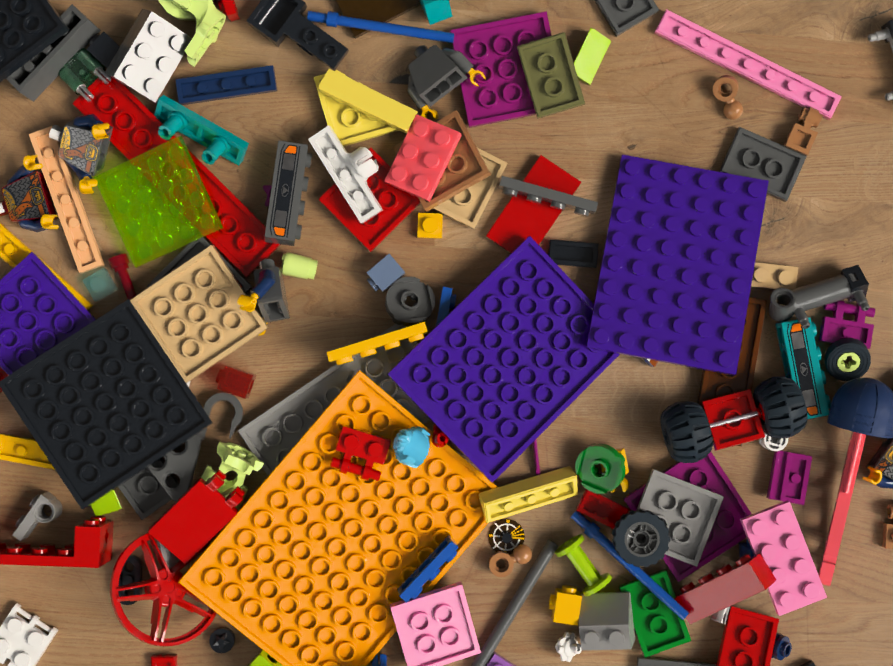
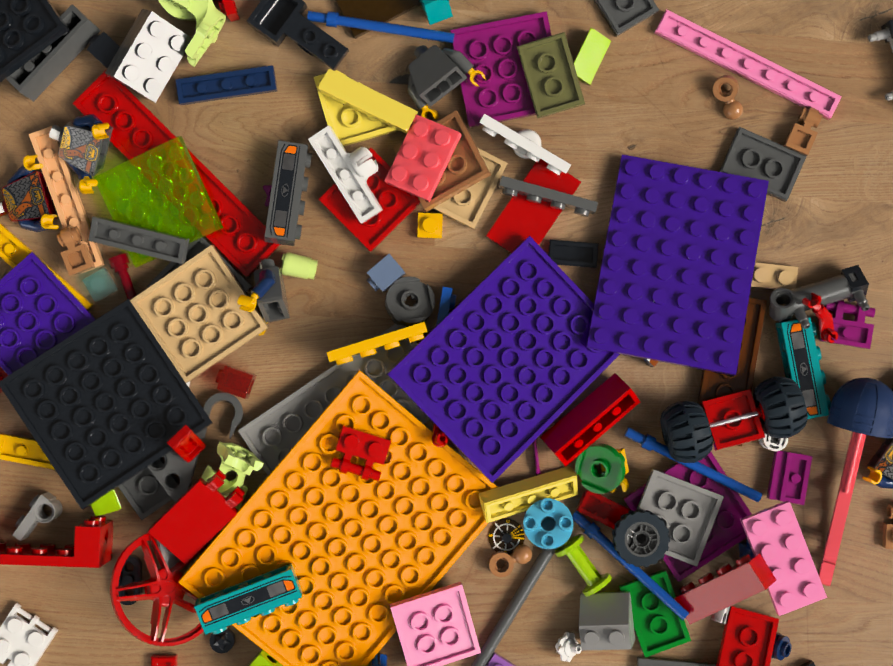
(77, 257): none -> medium nougat plate
(82, 72): clear green piece -> none
(138, 239): none -> dark grey plate
(186, 444): none -> red plate
(215, 139): teal plate -> none
(248, 599): none -> teal brick
(411, 446): medium azure hair -> none
(428, 569): blue plate -> none
(525, 144): none -> white plate
(548, 523): none -> medium azure plate
(565, 605): yellow brick -> none
(590, 419): none -> red brick
(649, 443): none -> blue bar
(825, 318): none -> red arm
(839, 351): black bush -> none

